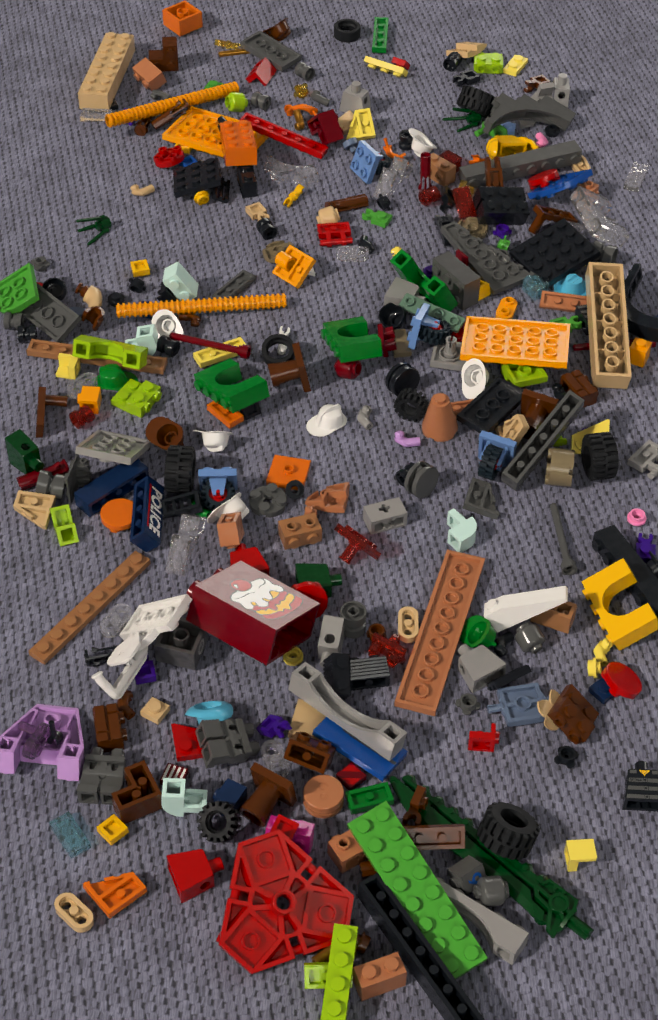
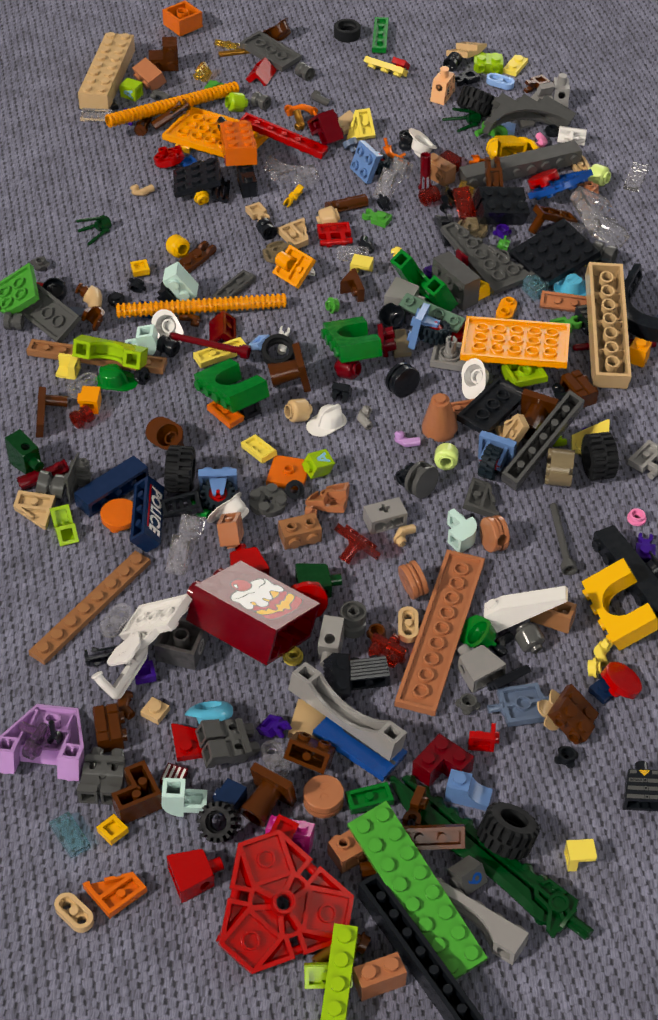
(26, 333): black wheel -> none
(113, 447): light grey plate -> none
(131, 89): none -> lime brick
(137, 397): lime plate -> none
(142, 376): none -> black plate
(177, 246): none -> yellow head
(197, 256): none -> reddish brown hinge
(202, 72): none -> clear yellow tile
(215, 440): white piece -> none
(222, 327): none -> dark red panel
(257, 343): none -> light blue plate
(258, 448): none -> light yellow plate
(295, 233): none -> tan wing
(298, 410): none -> tan head
(301, 90): clear yellow plate -> none
(318, 463): none -> lime brick
(332, 305): none -> bright green plate
(341, 389): none -> black tile
(351, 776): dark red tile -> none
(352, 284): none -> reddish brown slope
(355, 98): light grey torso -> none
(362, 262): none -> light yellow panel
(402, 531): none -> tan arm
(413, 579): none -> nougat head
(414, 398): black tyre -> none
(440, 758): none -> dark red brick
(443, 86): none -> light nougat torso
(446, 456): none -> yellowish green head
(466, 791): none -> medium blue arch
(491, 890): dark grey head -> none
(494, 533): none -> nougat head
(500, 81): none -> light blue plate
(568, 134): none -> white hips
(601, 174): none -> yellowish green head

